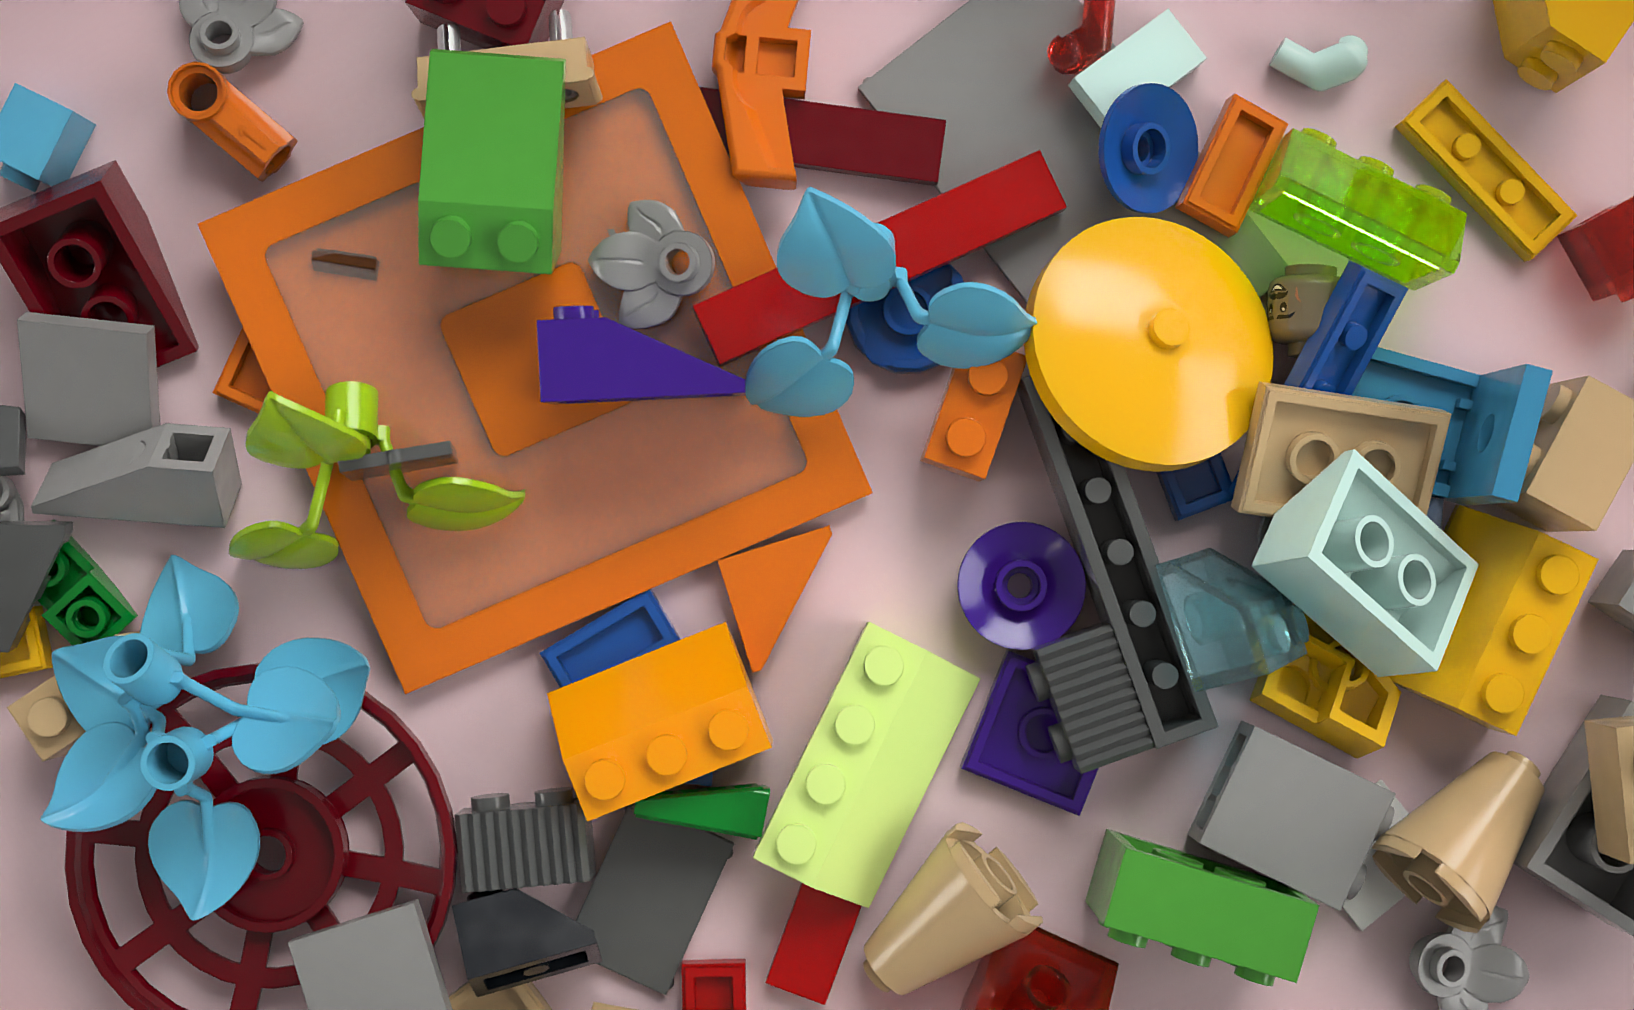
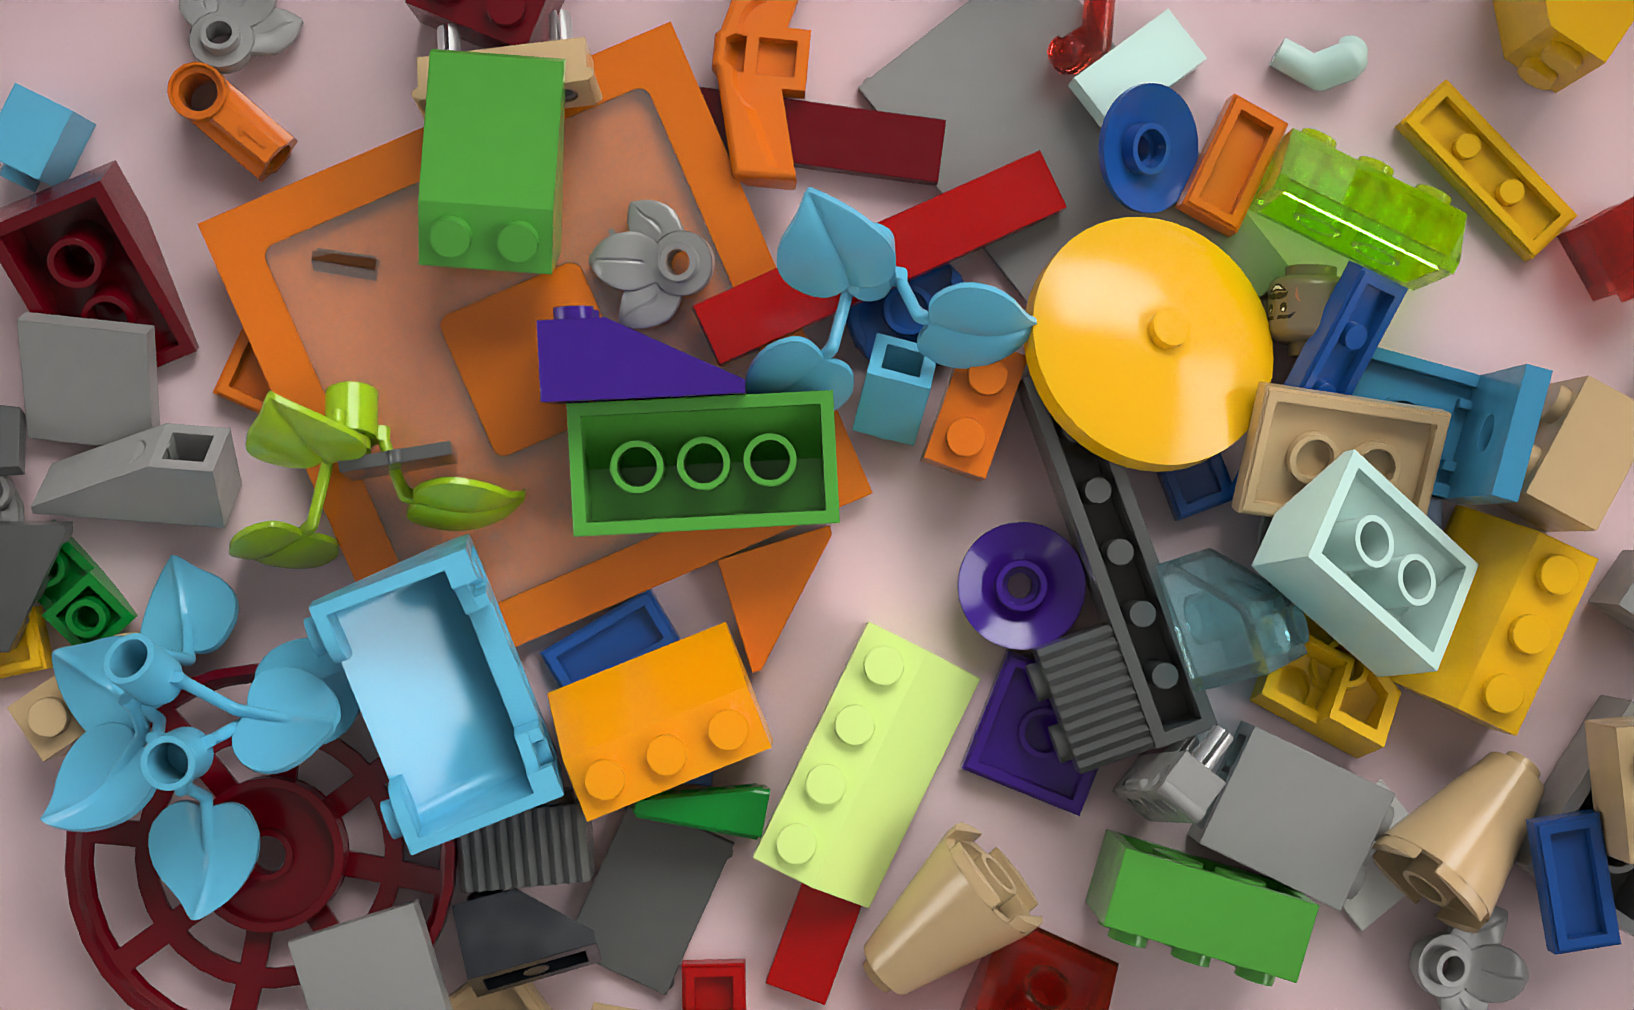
(440, 694): none -> medium azure windscreen
(703, 463): none -> bright green slope
(894, 390): none -> medium azure brick
(1175, 783): none -> light grey piece
(1573, 881): none -> blue tile

